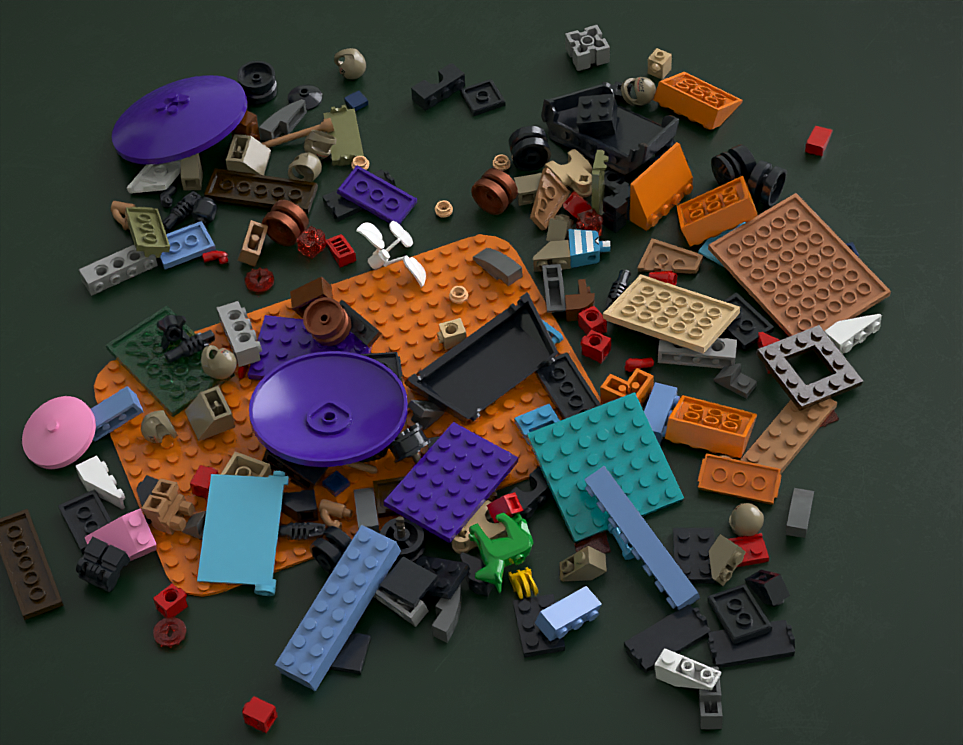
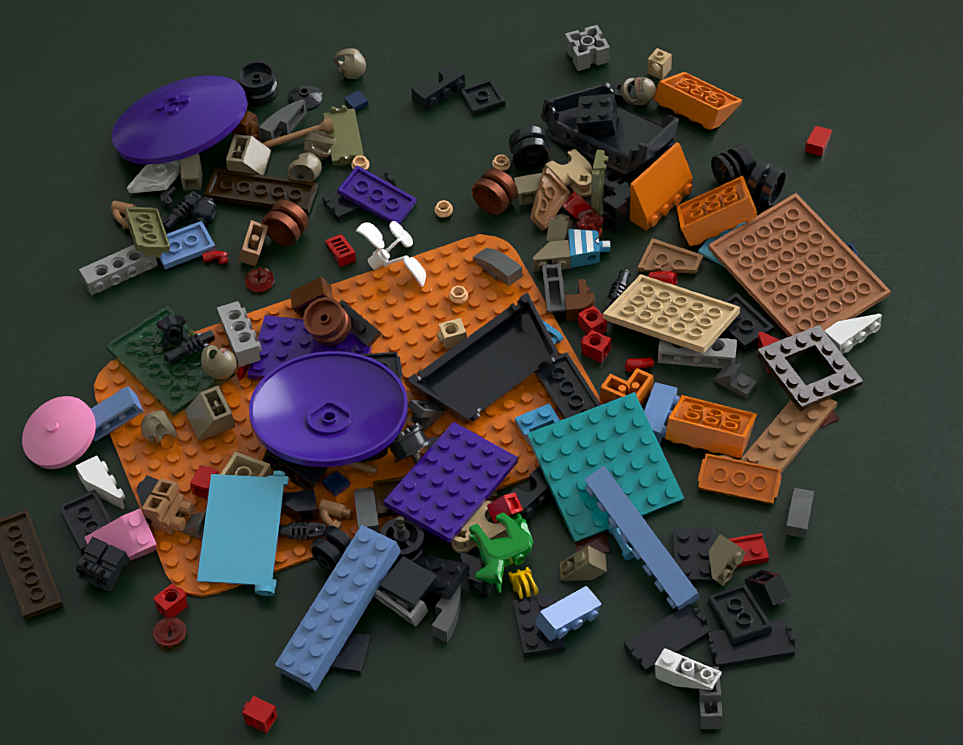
(311, 242): clear red brick -> none
(746, 520): dark tan helmet -> none

